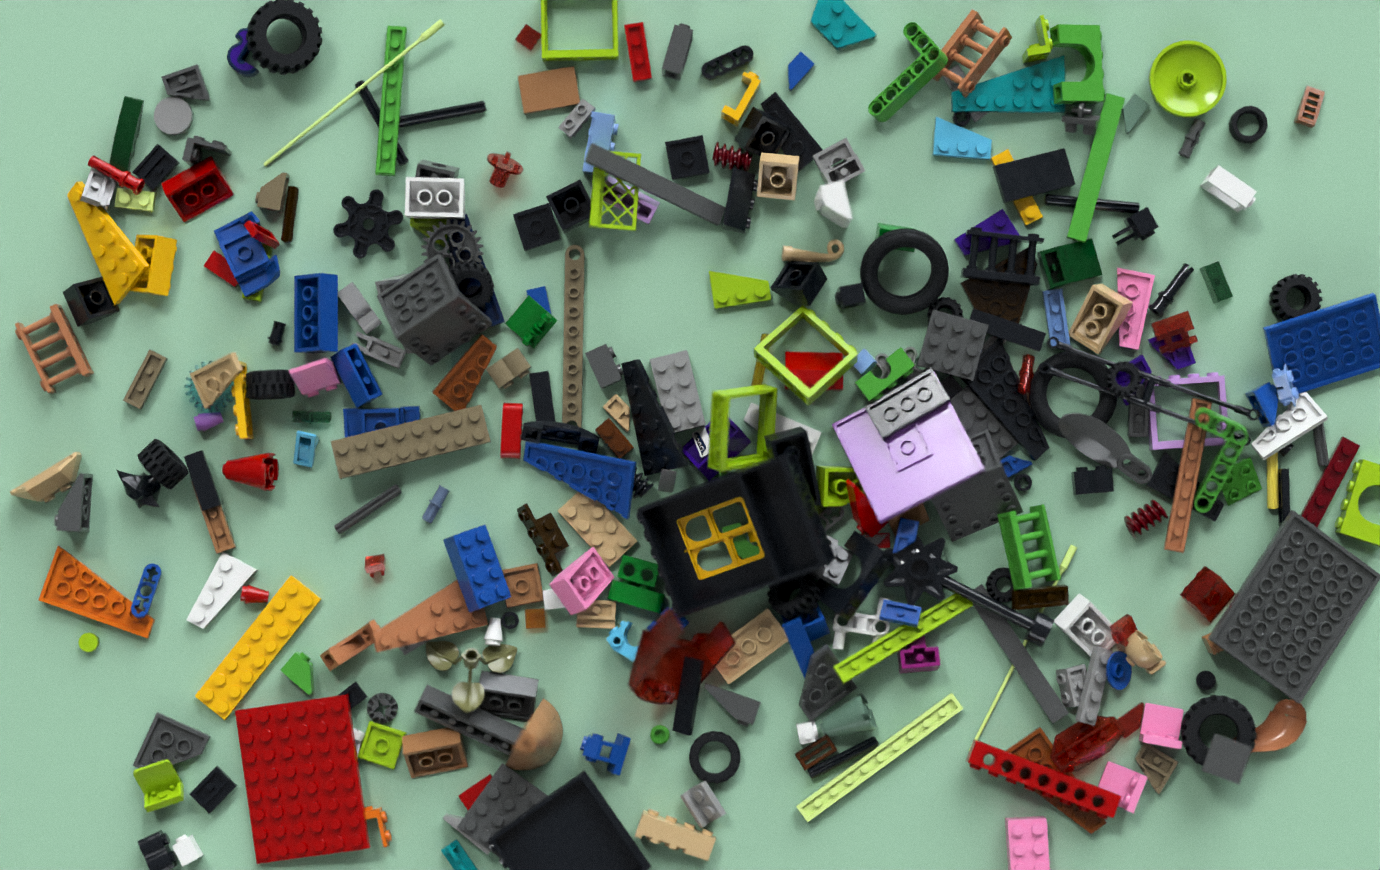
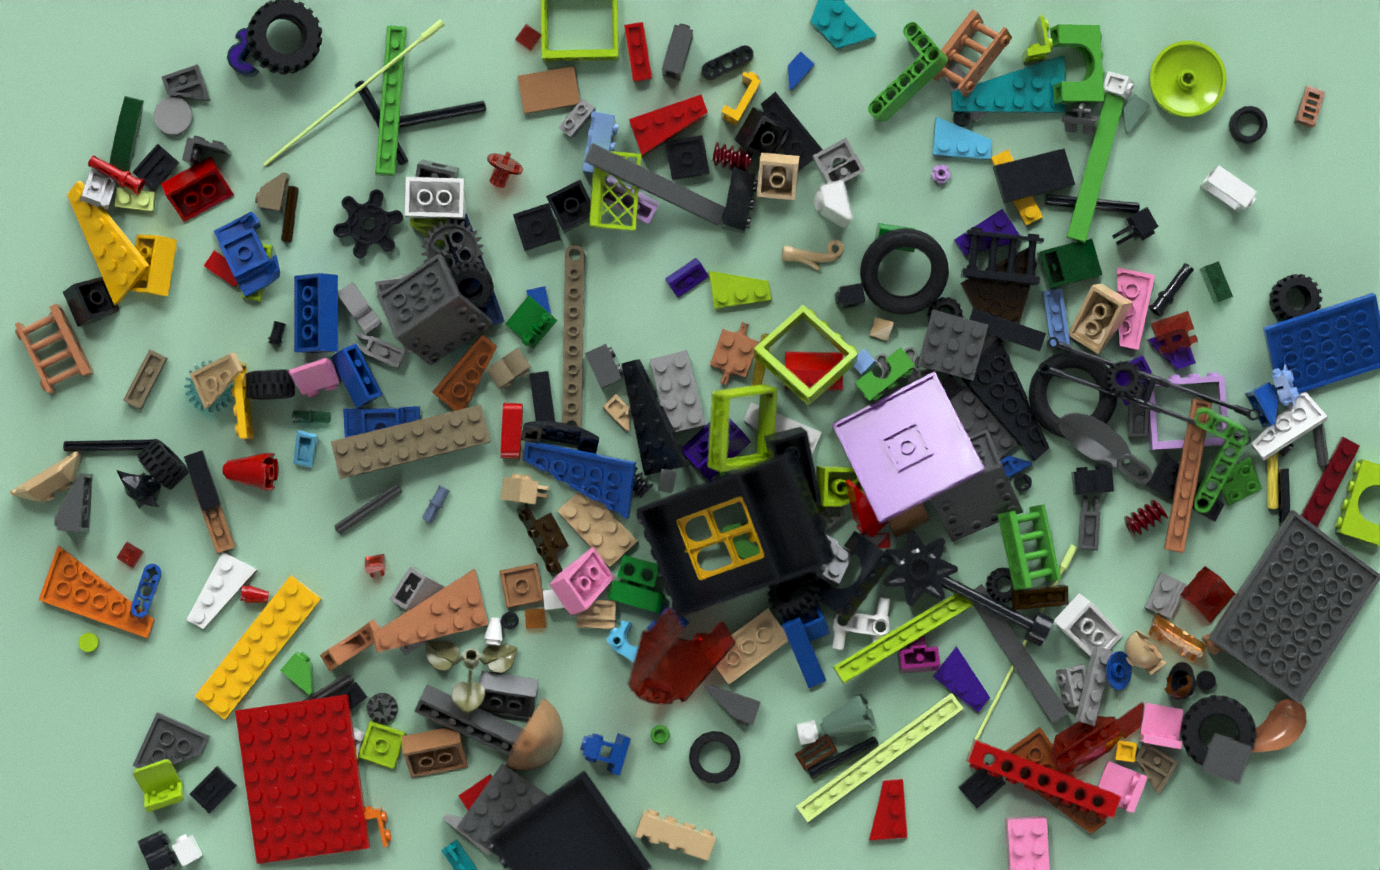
(106, 445): none -> black axle
(130, 554): none -> clear red tile
(207, 420): medium lavender cone -> none
(261, 234): red tile -> none
(333, 687): none -> dark grey axle
(414, 589): none -> light grey slope
(477, 568): blue brick -> none
(521, 489): none -> tan brick
(614, 438): reddish brown brick -> none
(661, 125): none -> red wedge
(687, 277): none -> dark purple slope
(688, 695): black tile -> none
(702, 441): white sticker -> none
(702, 804): light grey bracket -> none
(734, 353): none -> nougat plate
(799, 282): black slope -> none
(822, 685): dark grey plate -> none
(881, 329): none -> tan slope
(890, 814): none -> red wing
(900, 613): blue plate -> none
(906, 534): blue tile -> none
(907, 404): tile -> none
(941, 179): none -> lavender plate
(961, 680): none -> dark purple wing
(981, 786): none -> black plate
(1026, 374): clear red pin -> none
(1089, 525): none -> dark grey hinge
(1118, 85): none -> white bracket
(1123, 629): clear red bracket -> none
(1125, 751): none -> yellow plate
(1165, 595): none -> light grey plate
(1177, 637): none -> clear orange plate
(1181, 681): none -> black piece
(1192, 138): dark grey pin -> none

